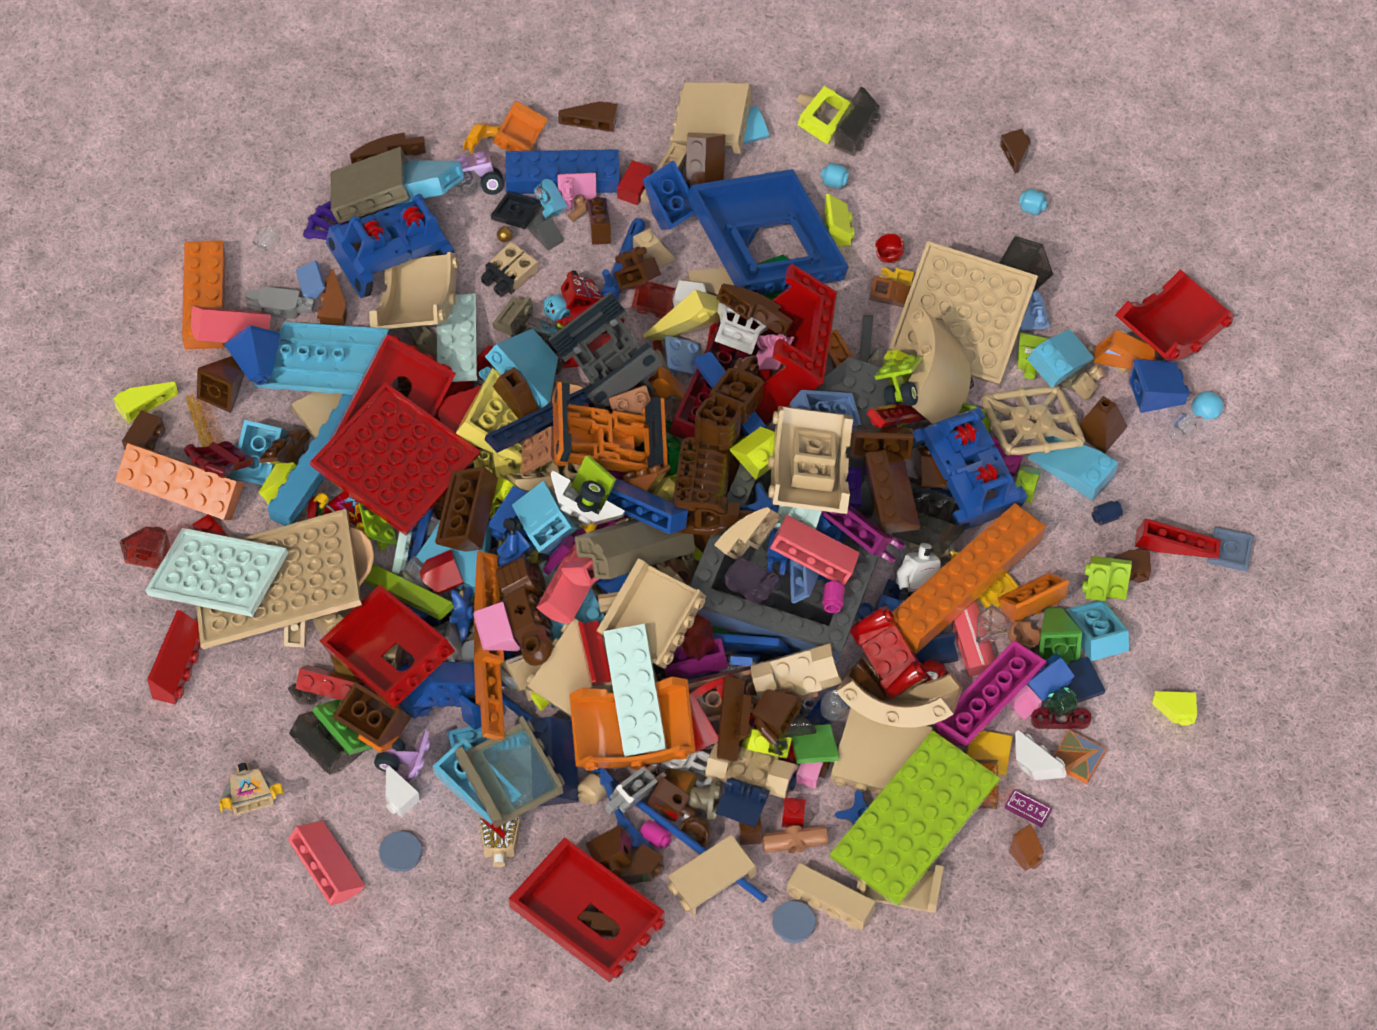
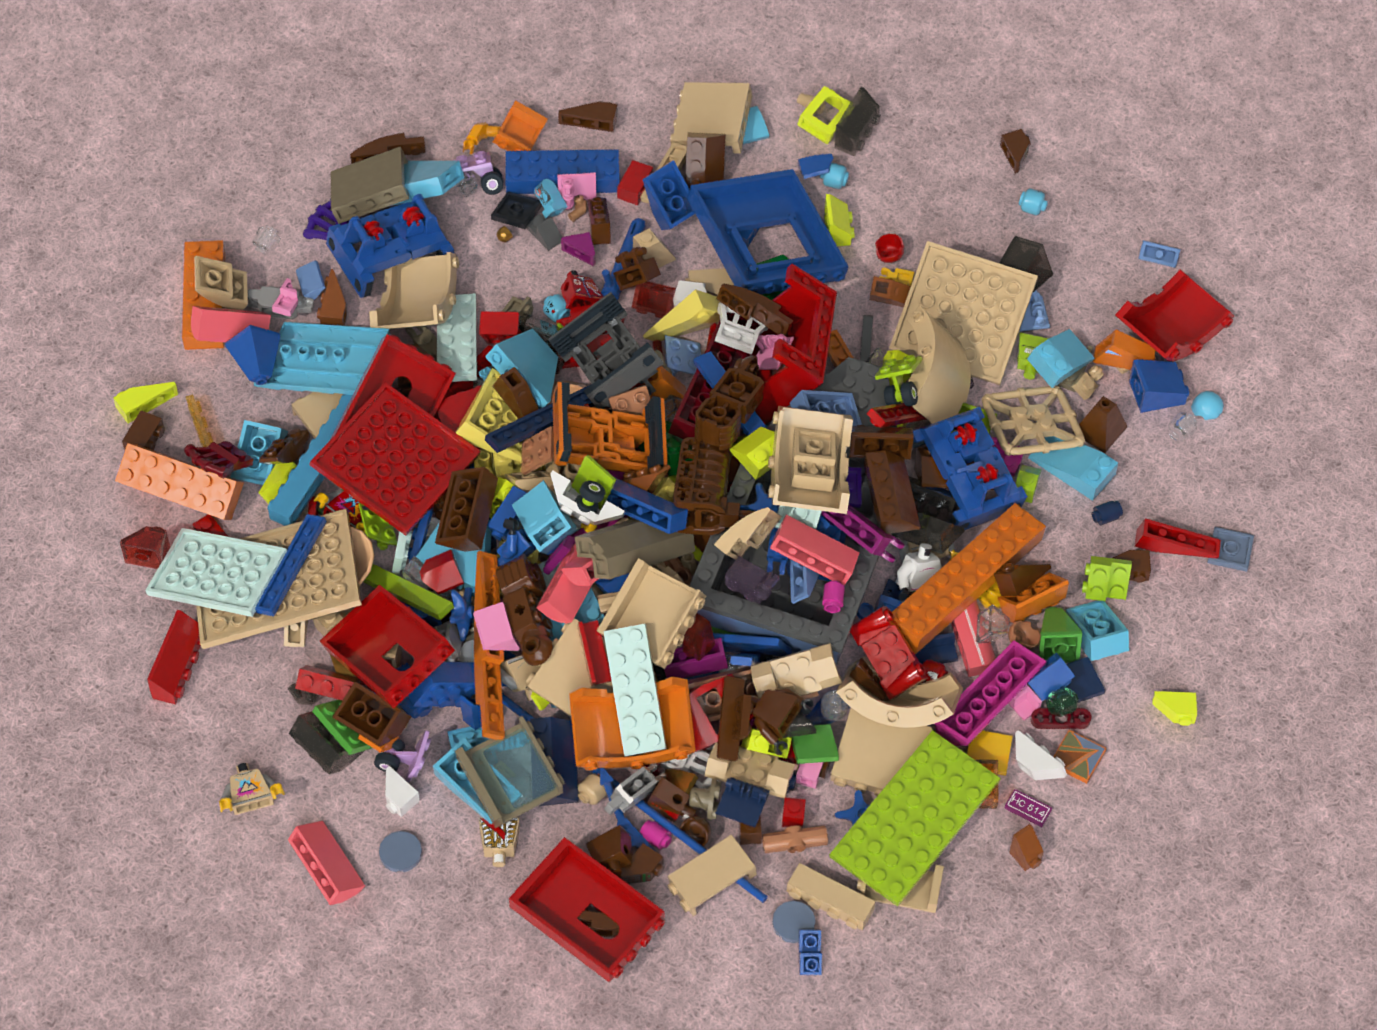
(220, 383): reddish brown slope -> none
(221, 283): none -> tan slope
(287, 300): none -> bright pink slope
(290, 565): none -> blue tile
(498, 326): none -> red panel
(509, 270): tan hips -> none
(579, 247): none -> magenta slope
(810, 952): none -> blue slope
(815, 165): none -> blue slope
(1016, 578): none -> reddish brown slope
(1159, 254): none -> medium blue slope

